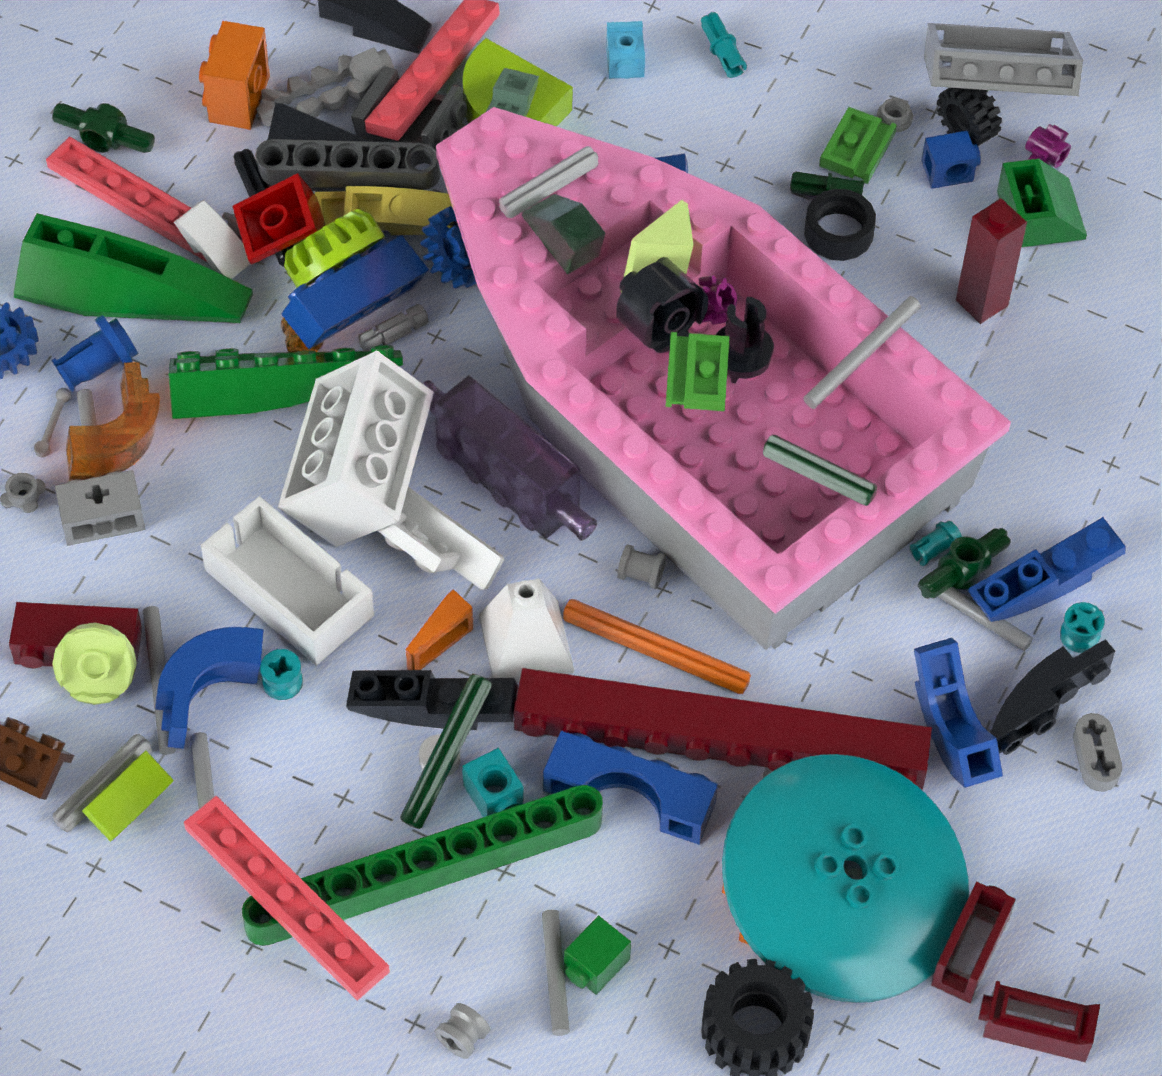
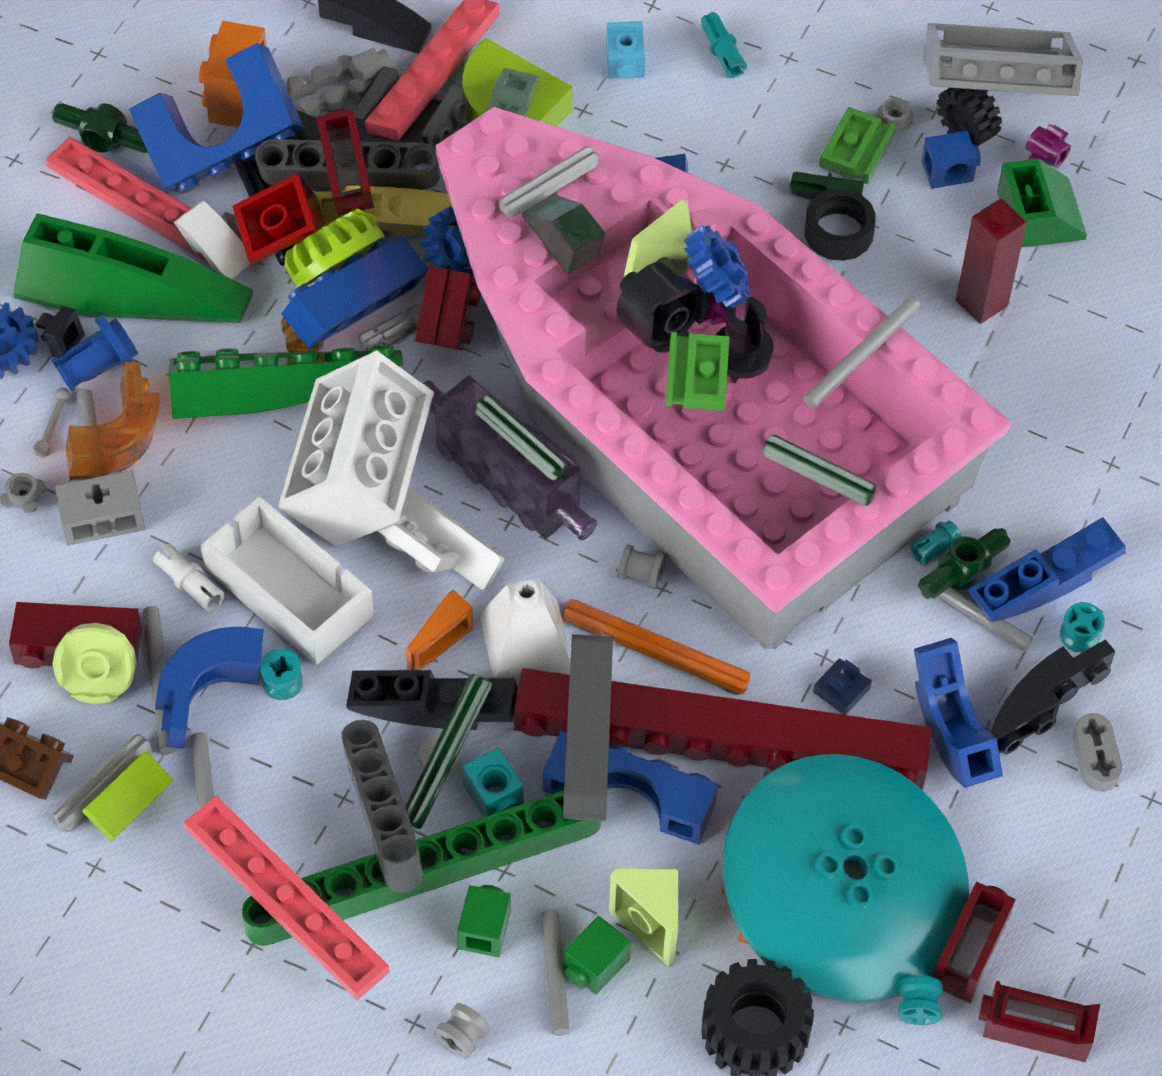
(60, 331): none -> black tile
(189, 577): none -> white pin
(266, 116): none -> blue arch
(344, 161): none -> dark red window
(382, 806): none -> dark grey beam
(447, 308): none -> dark red brick
(484, 920): none -> green brick
(521, 437): none -> axle
(588, 728): none -> dark grey beam
(648, 907): none -> yellowish green slope
(717, 266): none -> blue gear
(842, 686): none -> dark blue tile
(920, 1000): none -> teal wheel

